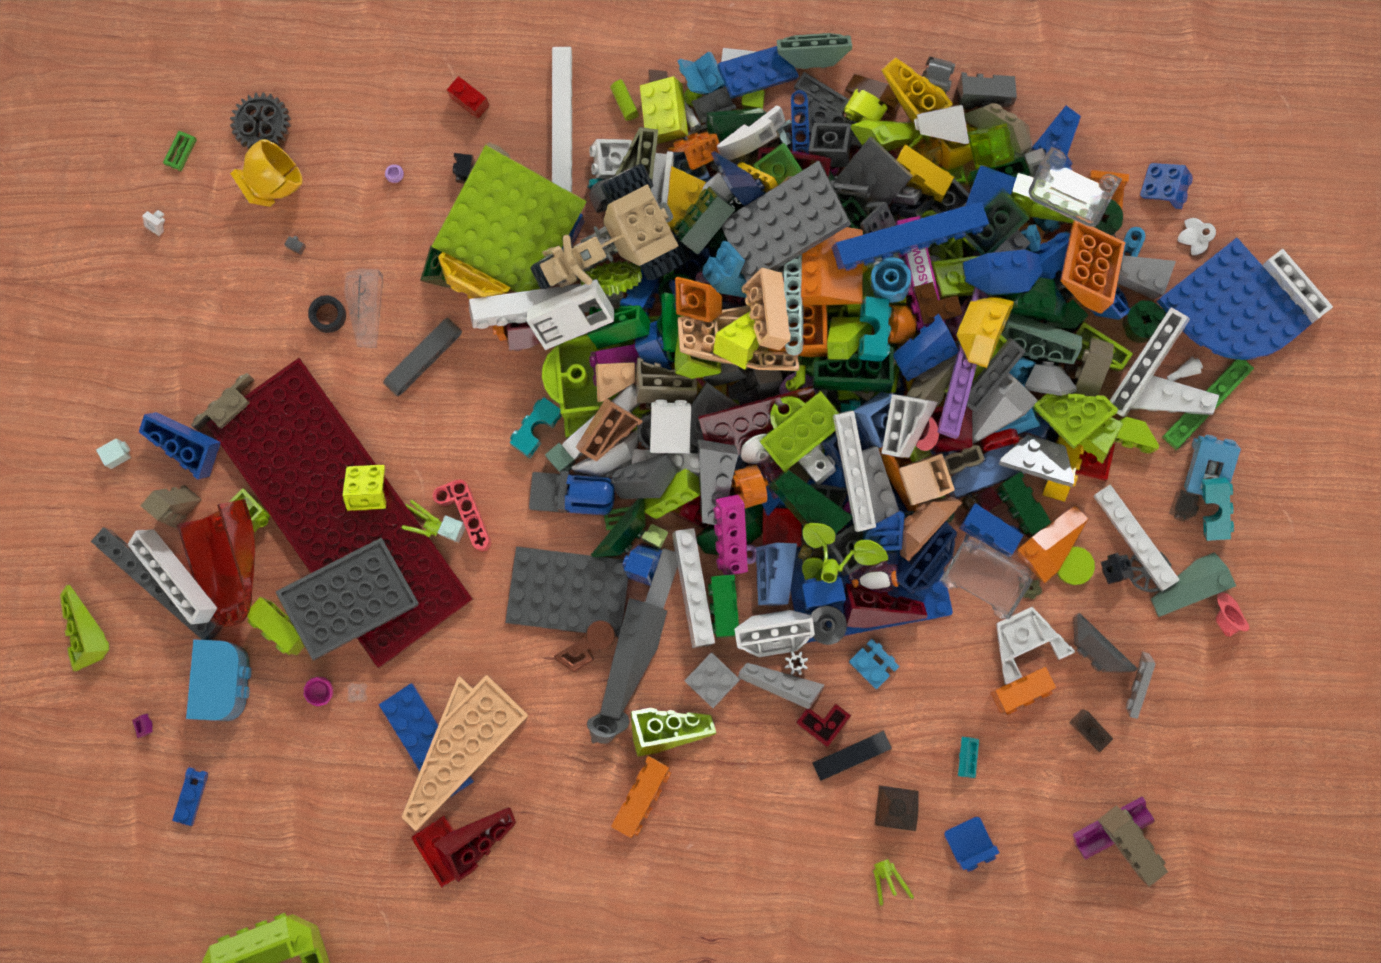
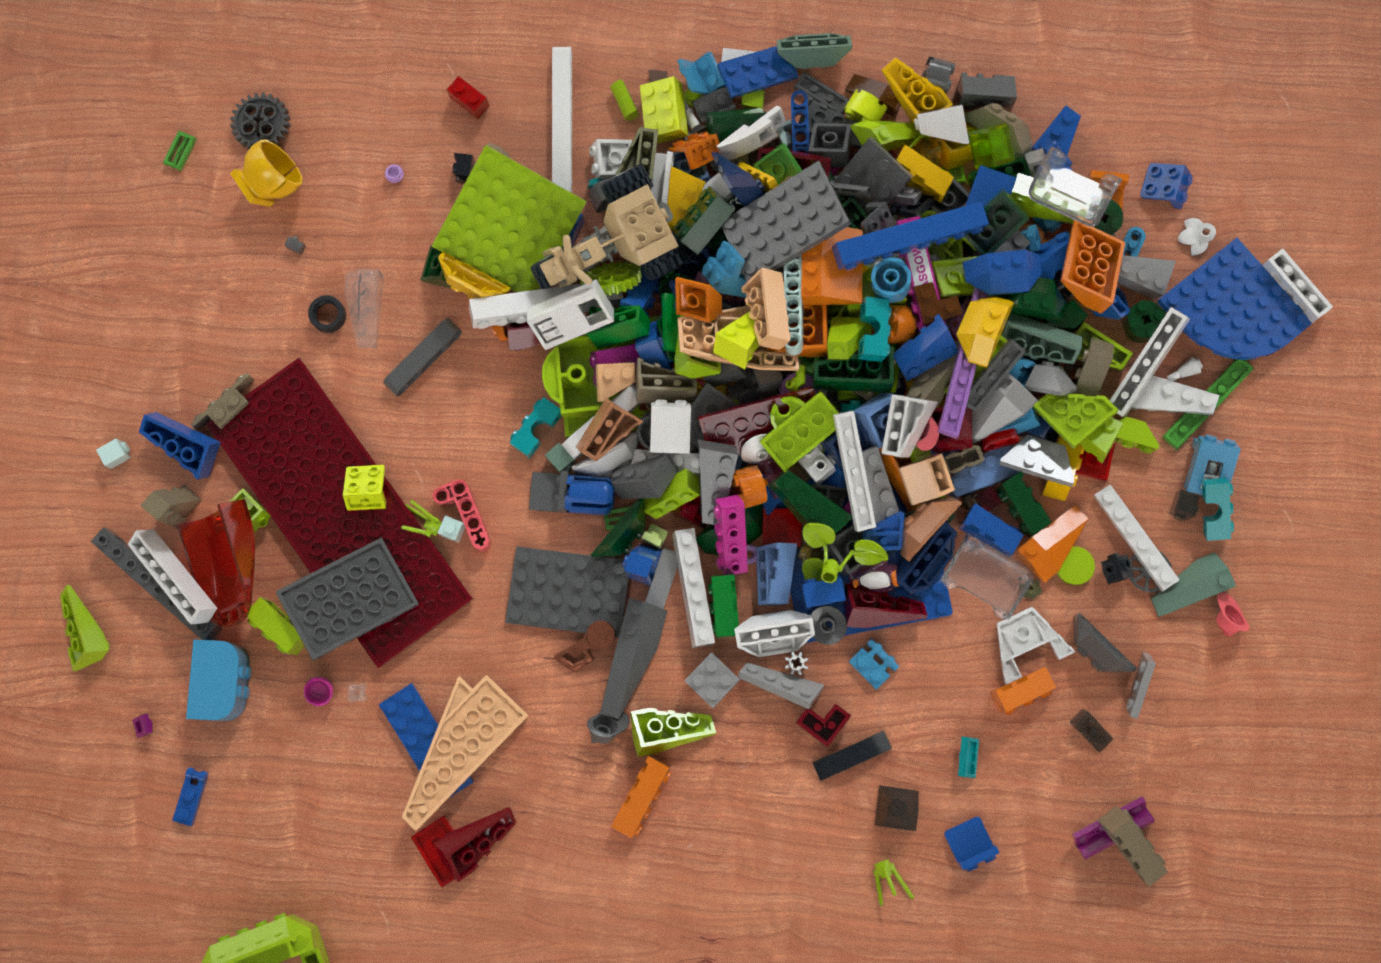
(154, 222): white tile -> none

